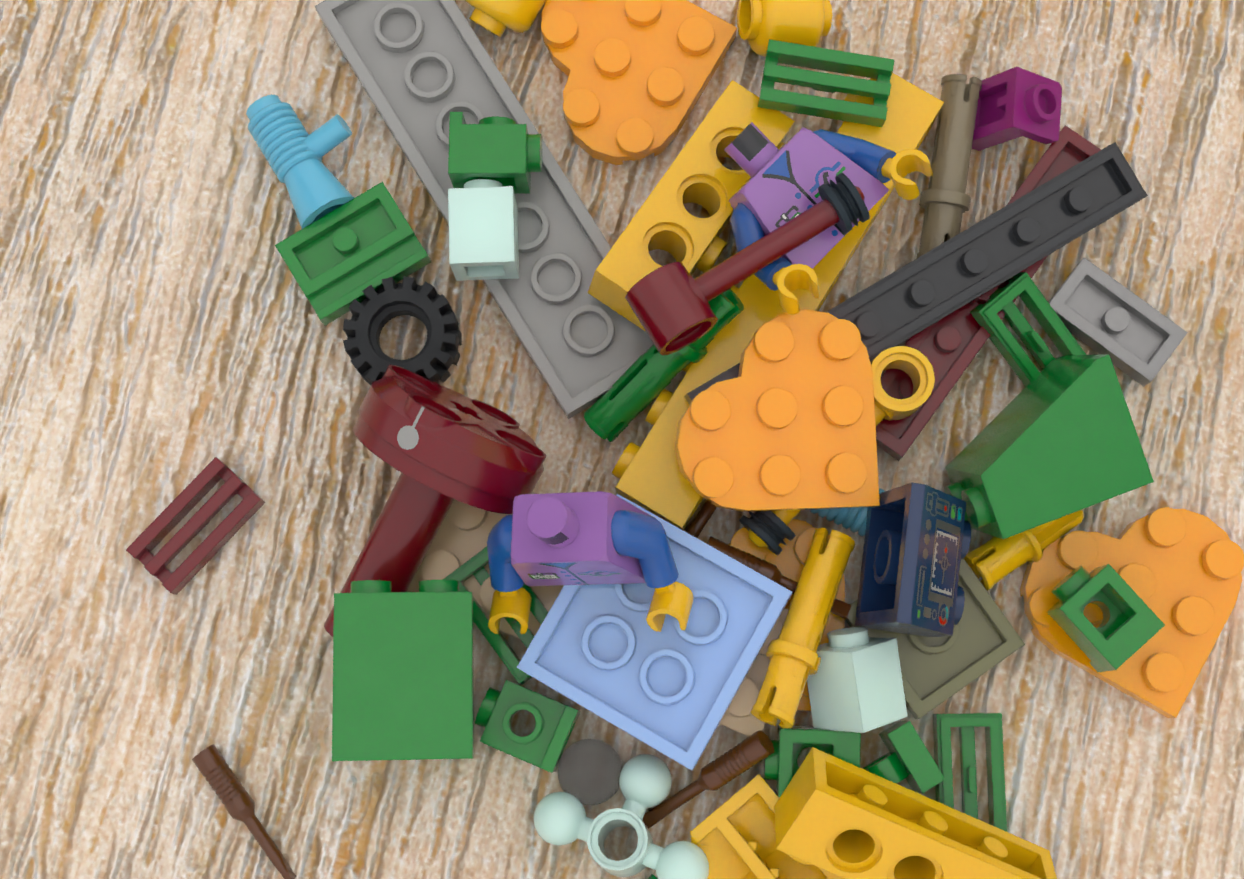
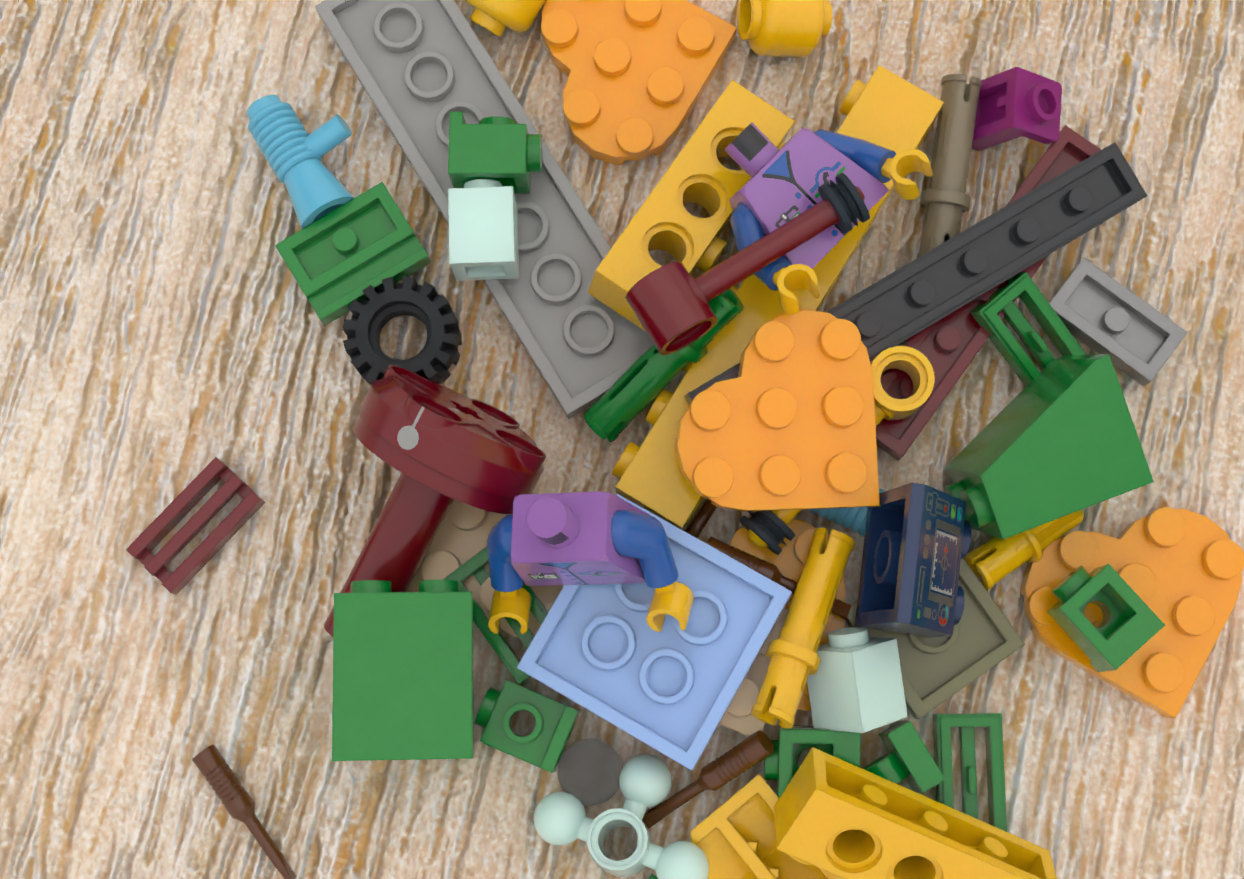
(832, 61): green tile -> none

